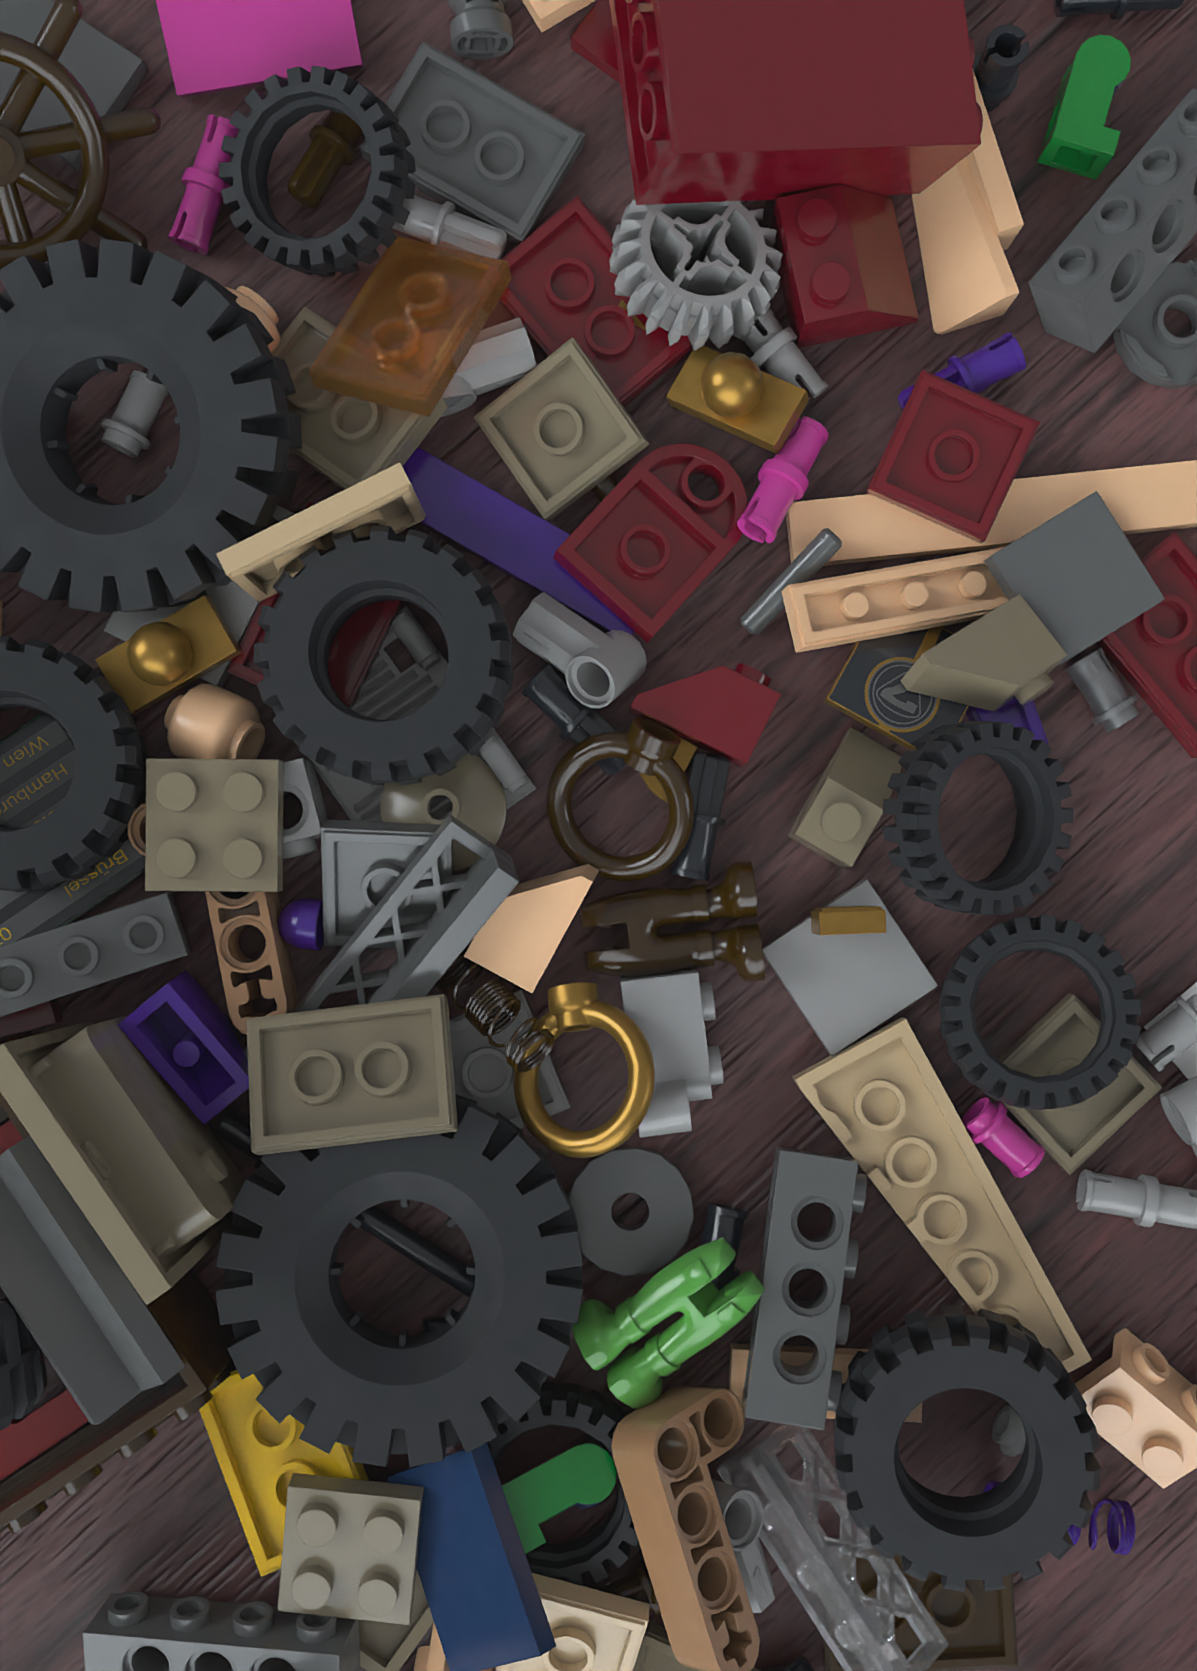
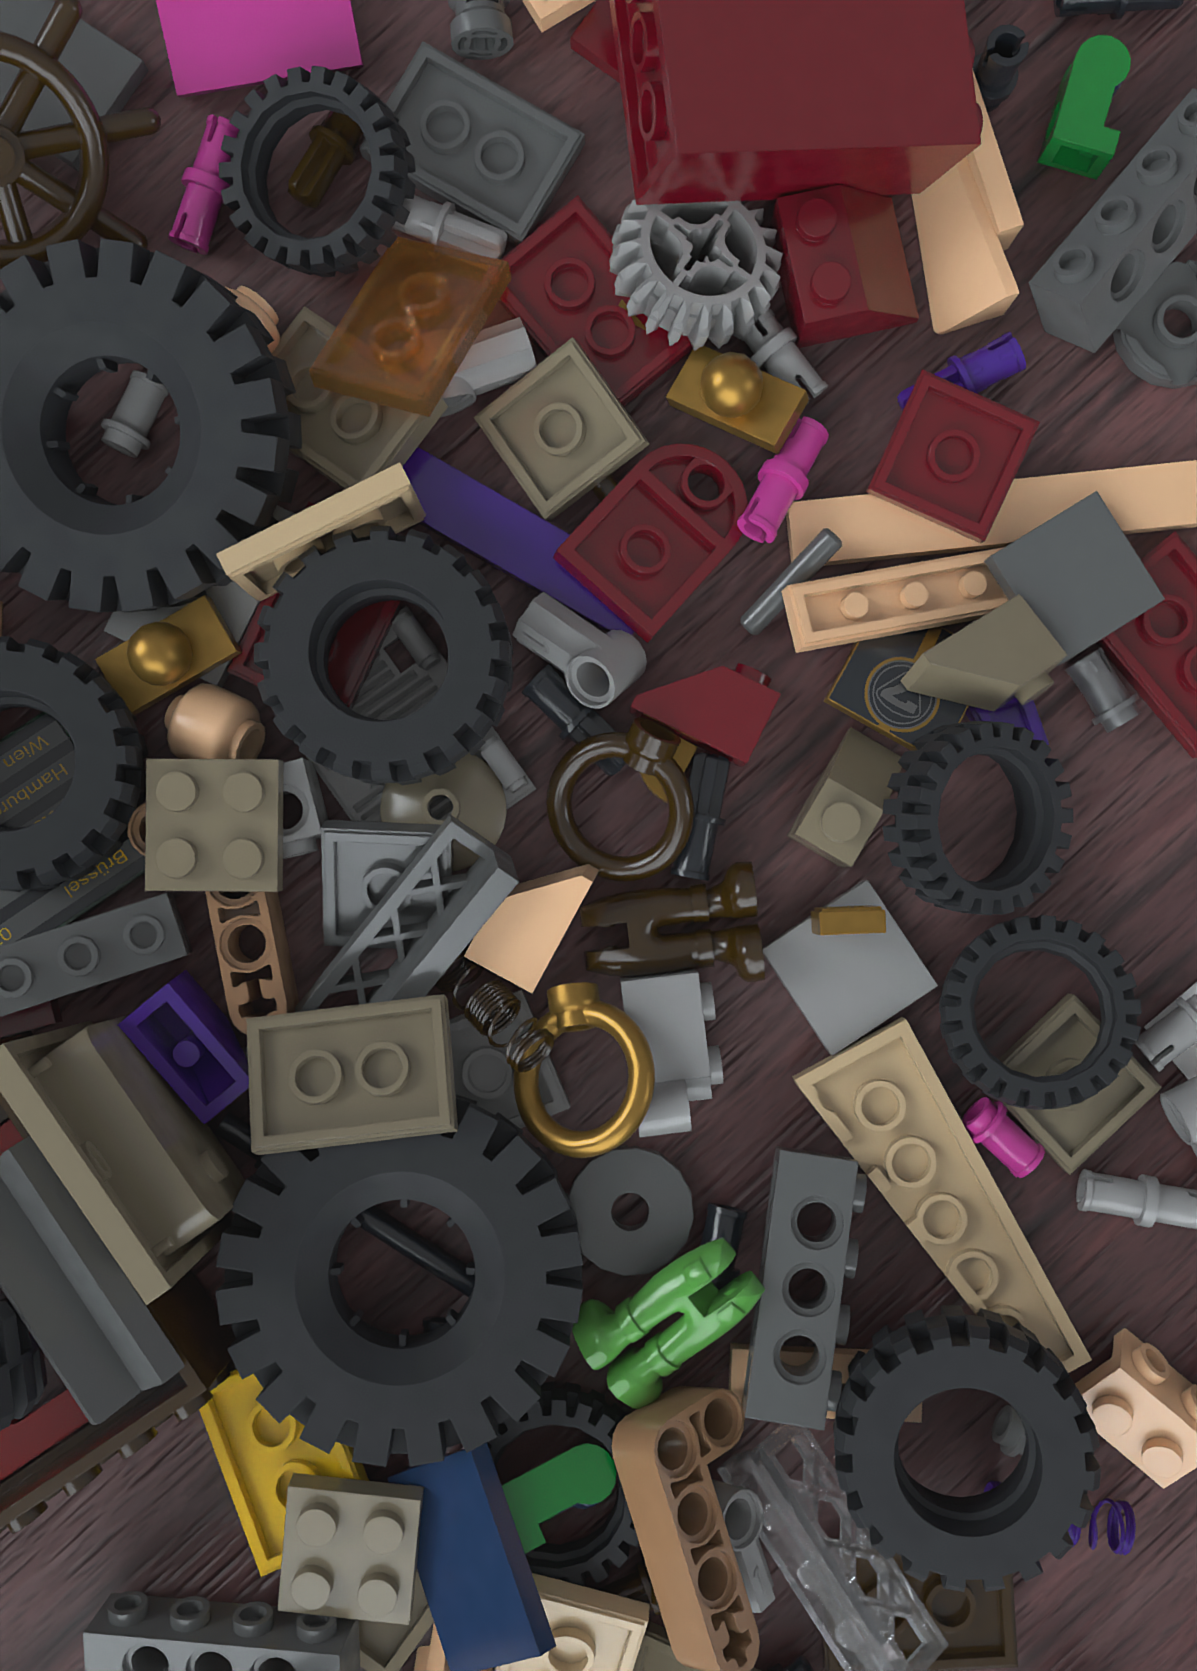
(302, 924): dark purple hinge -> none

